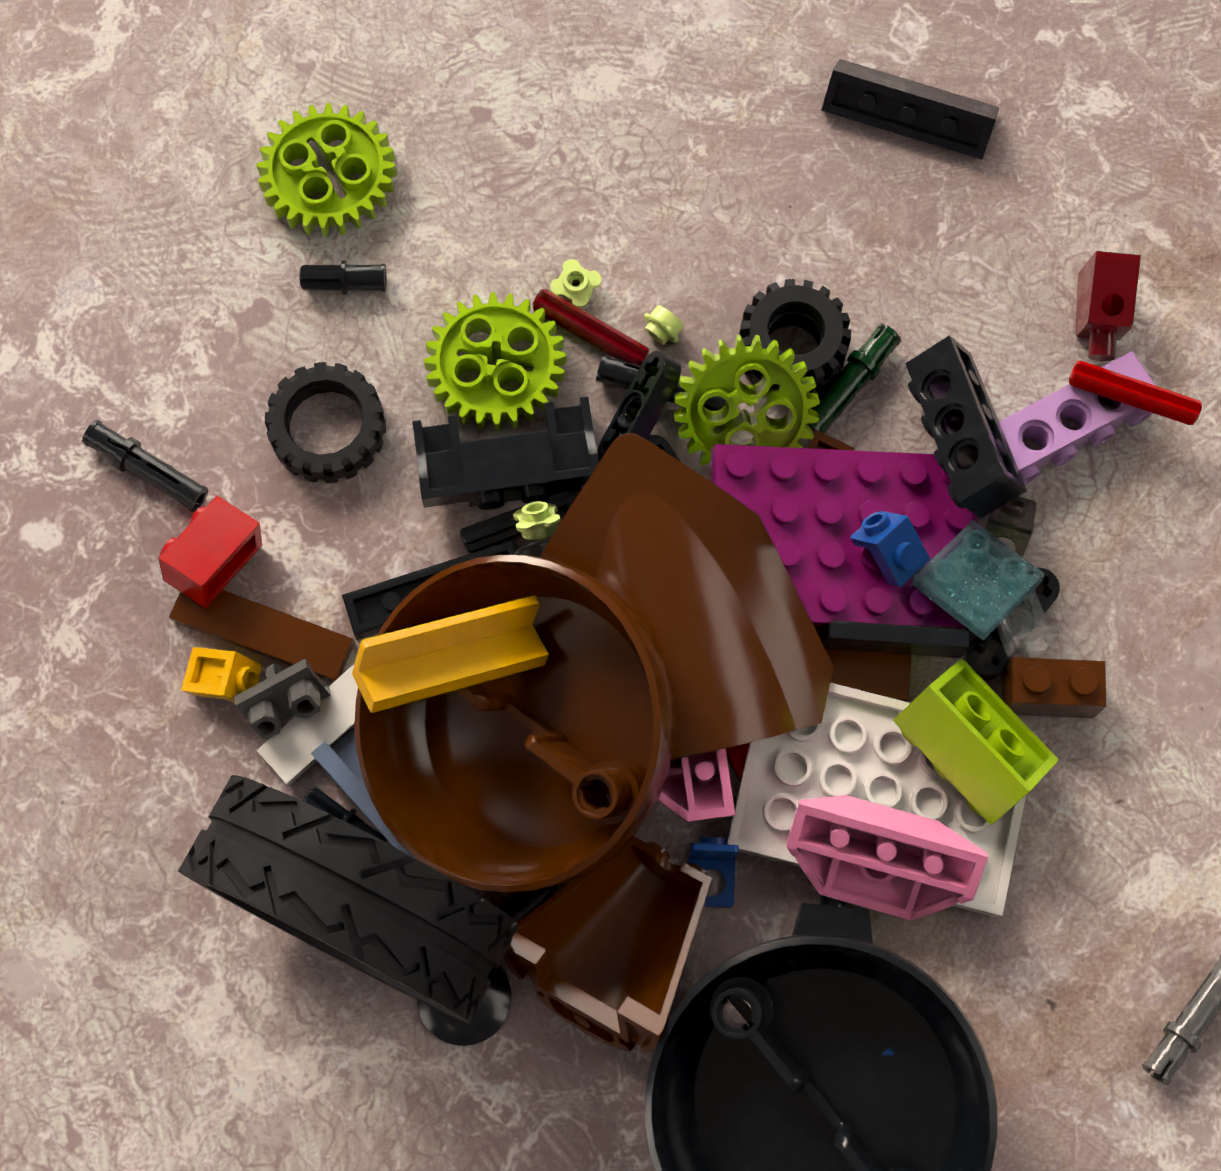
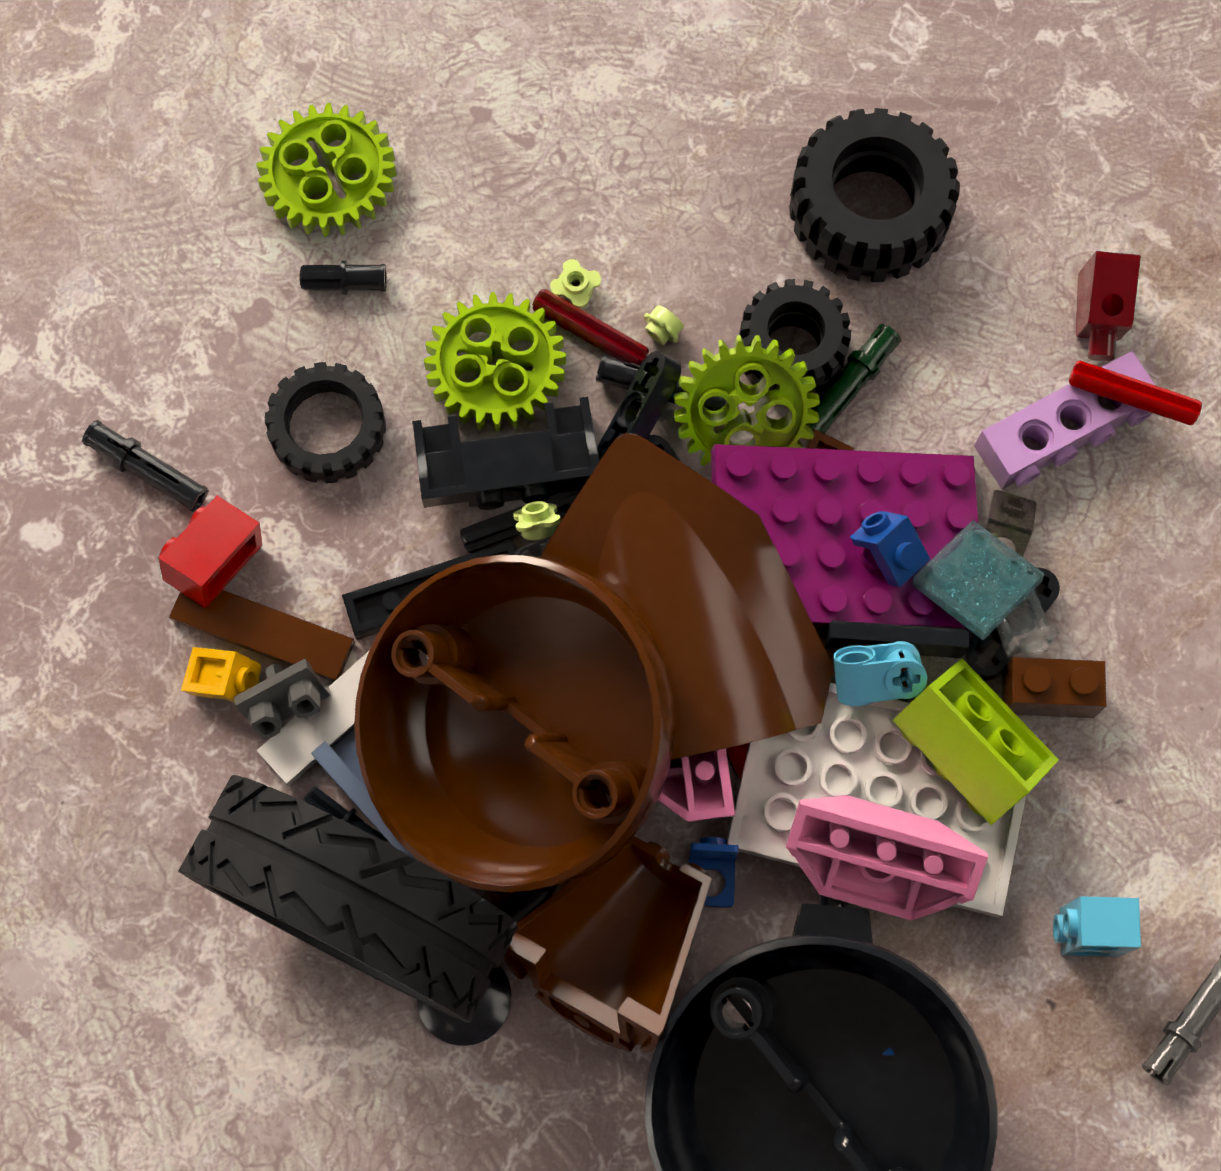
(448, 654): yellow panel -> none
(875, 673): none -> medium azure piece
(883, 146): none -> black tyre
(910, 108): black panel -> none
(964, 428): black brick -> none
(1098, 926): none -> medium azure brick

